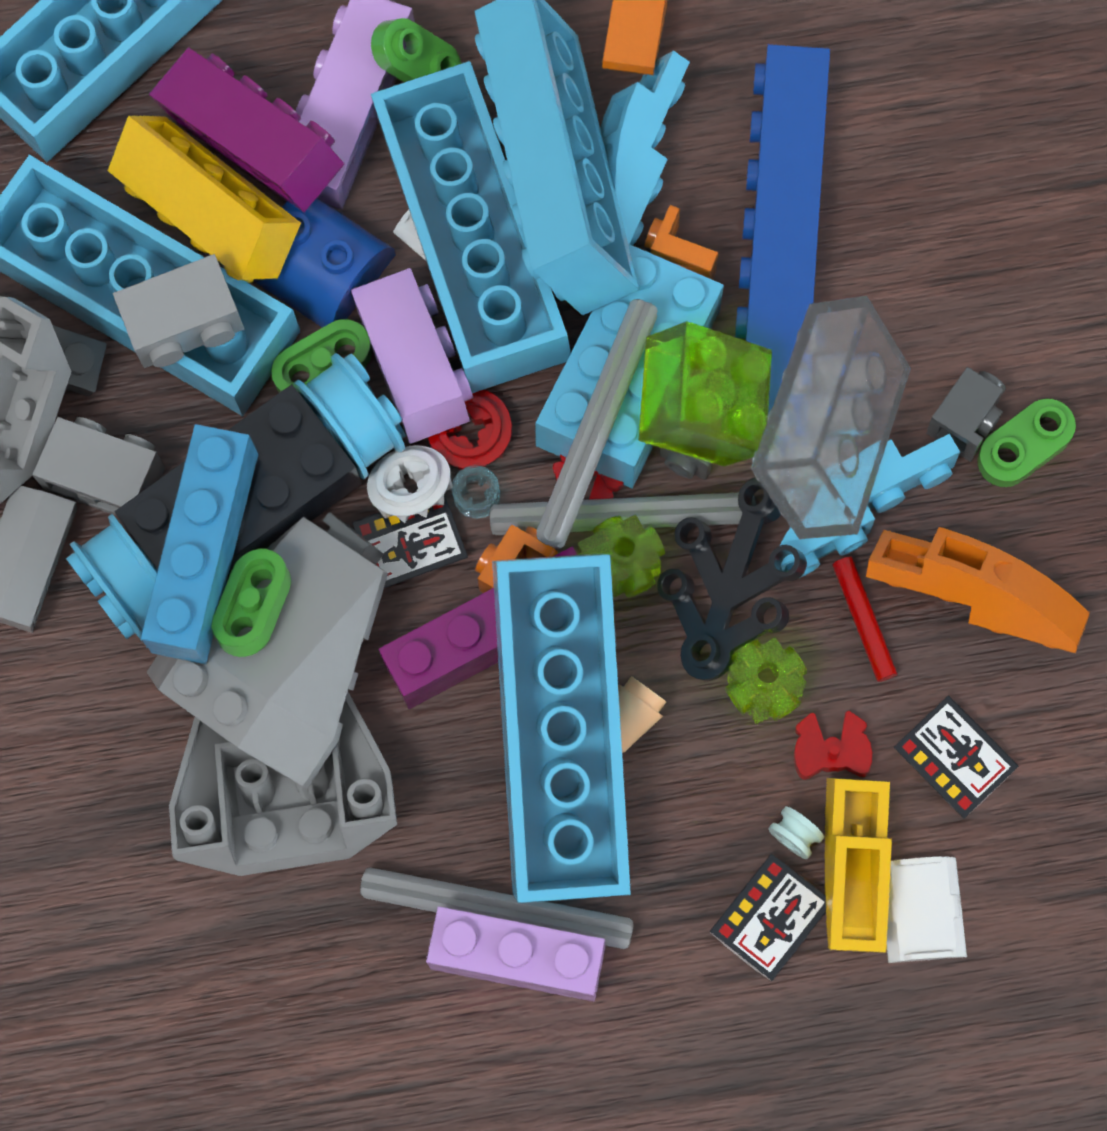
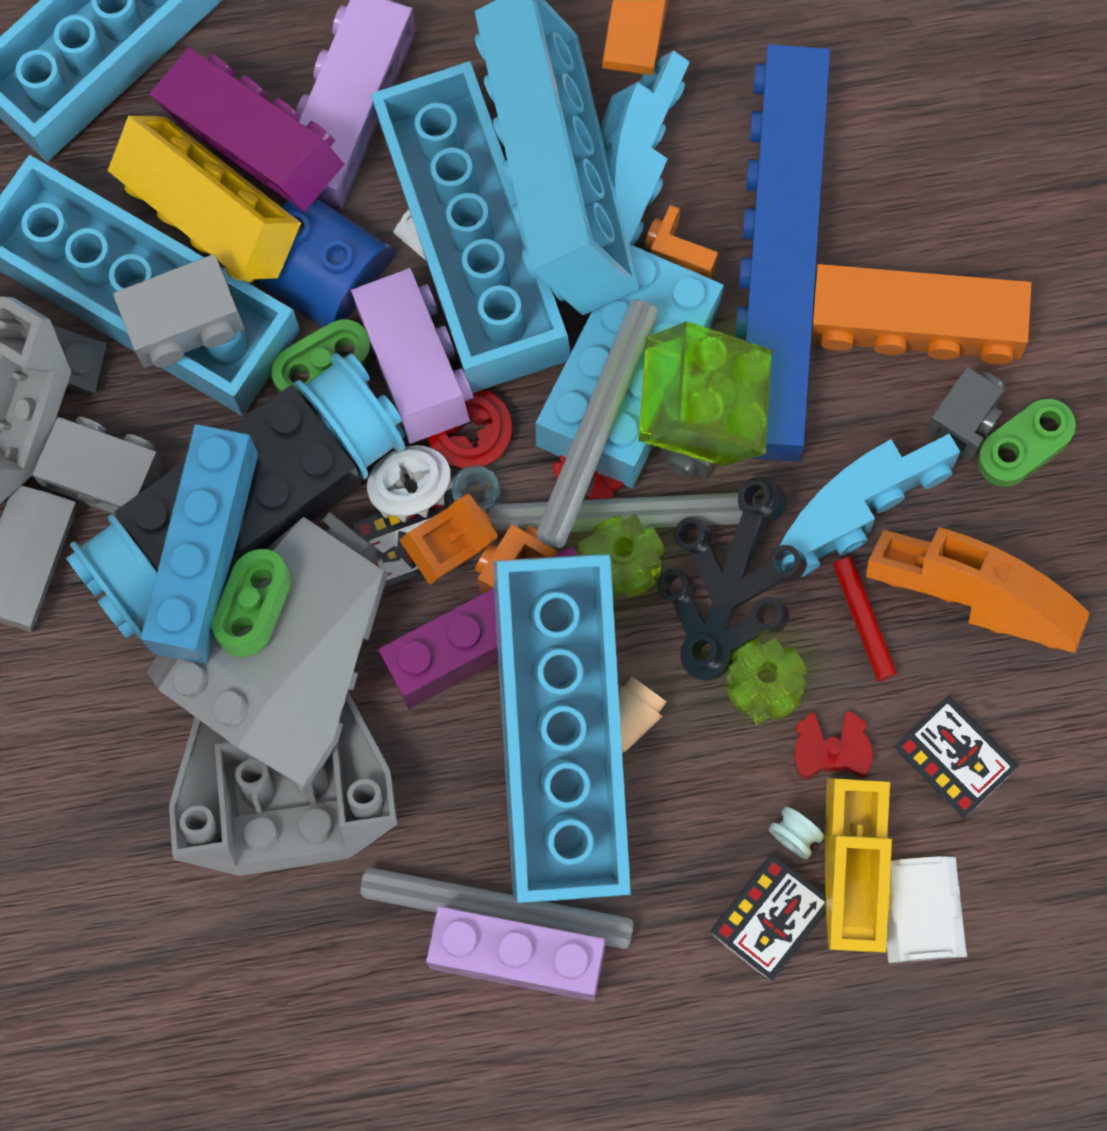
(423, 50): bright green plate -> none
(449, 538): none -> orange bracket
(832, 418): clear brick -> none
(920, 313): none -> orange brick

